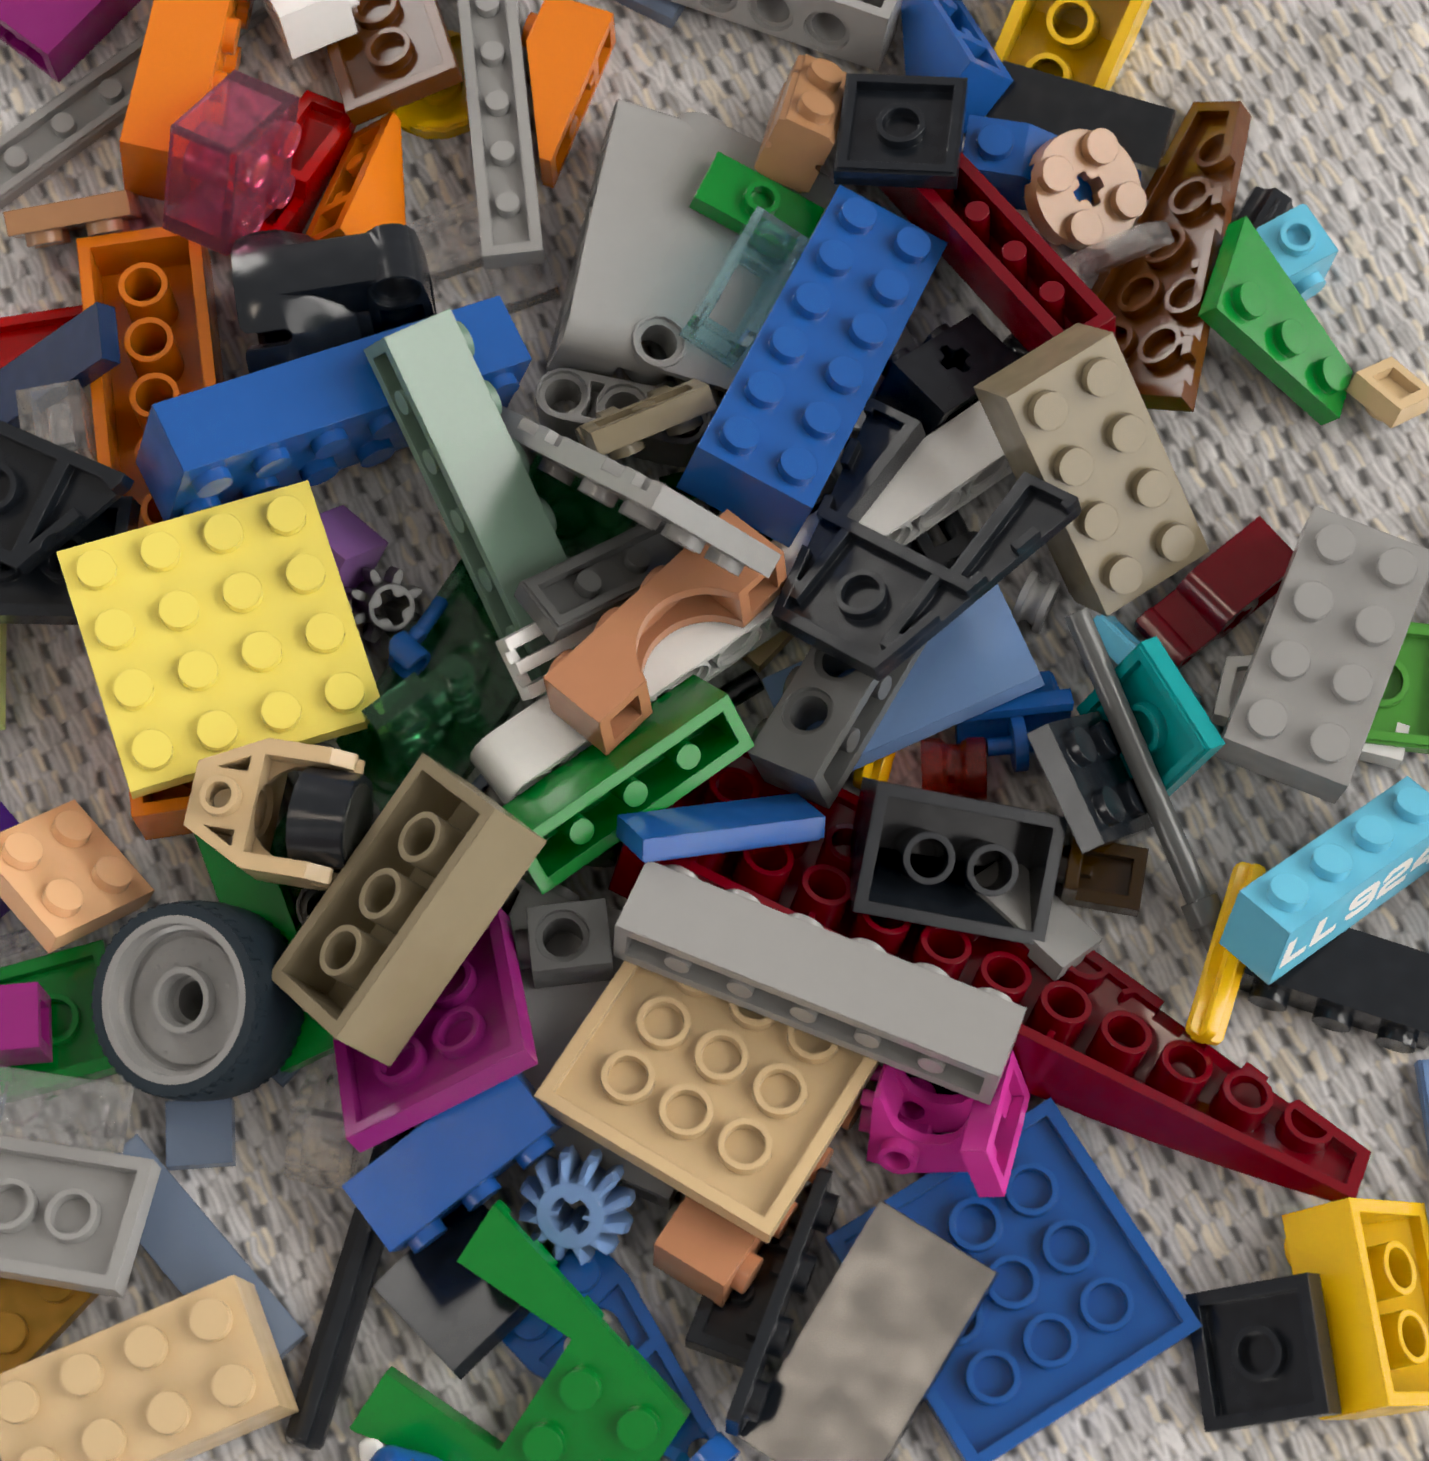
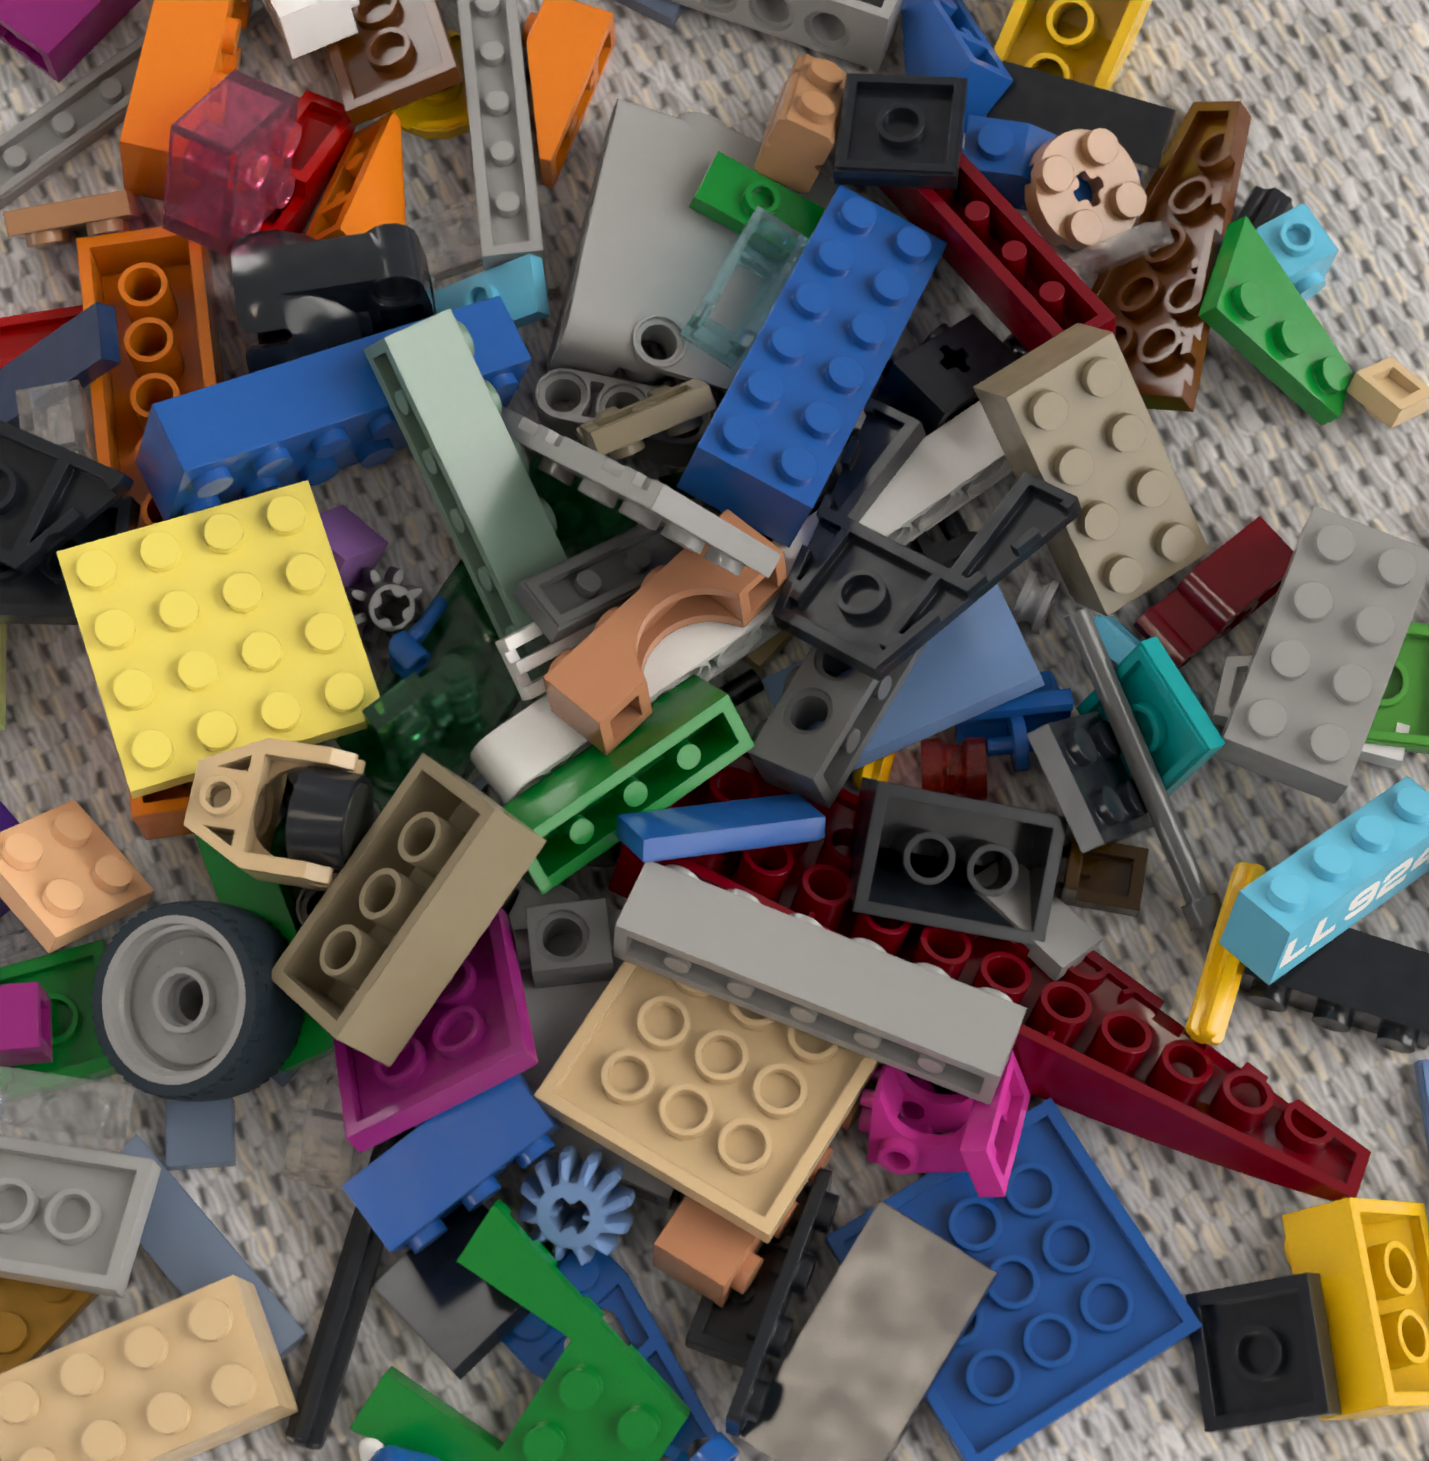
(517, 282): none -> medium azure plate

